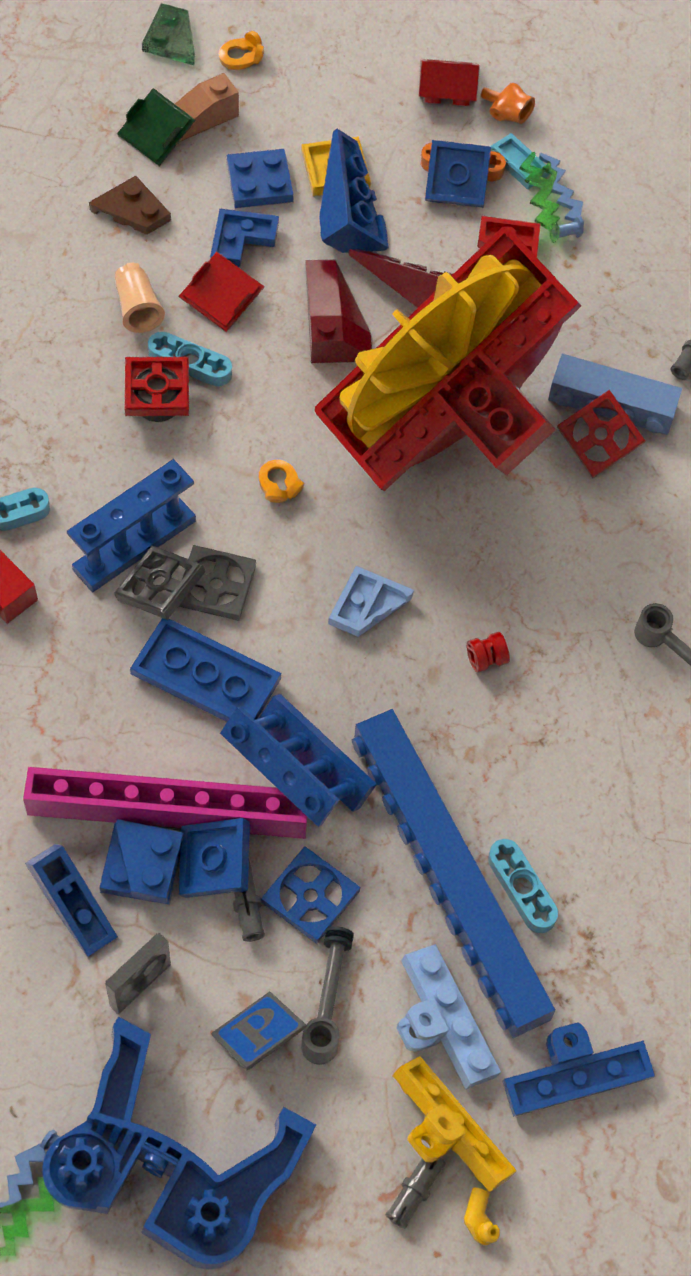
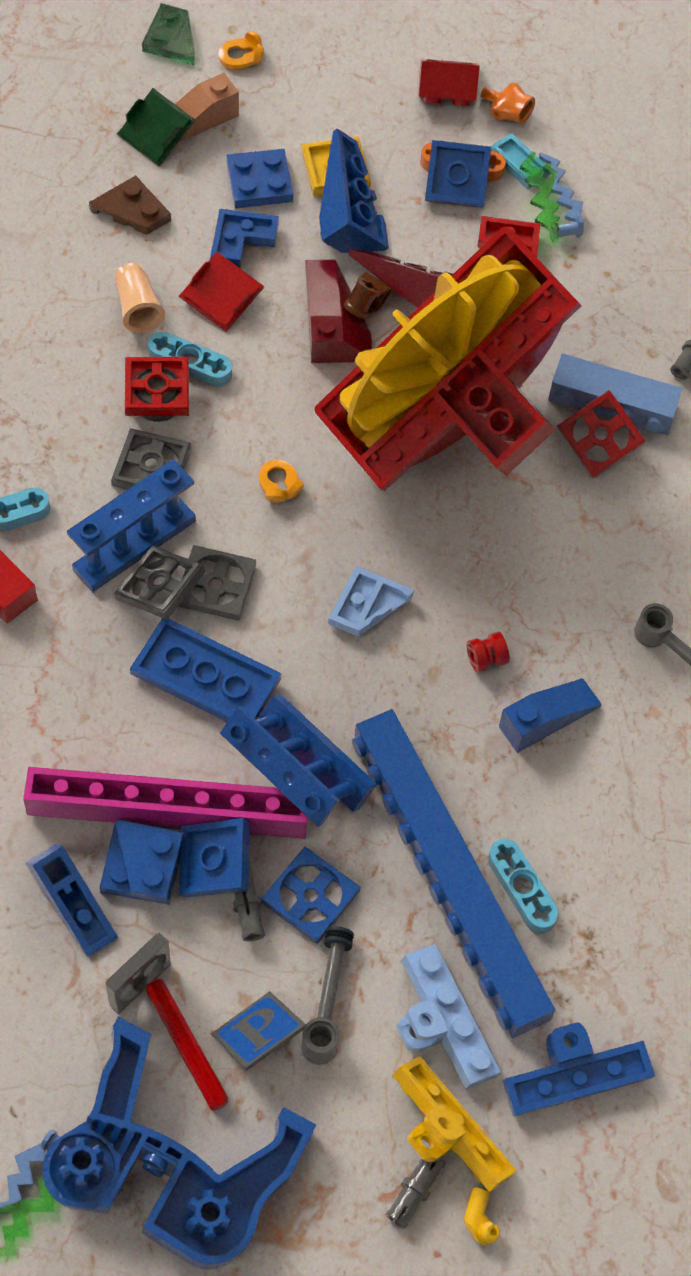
(138, 438): none -> dark grey piece
(187, 1044): none -> red axle
(367, 296): none -> reddish brown piece
(546, 712): none -> blue slope

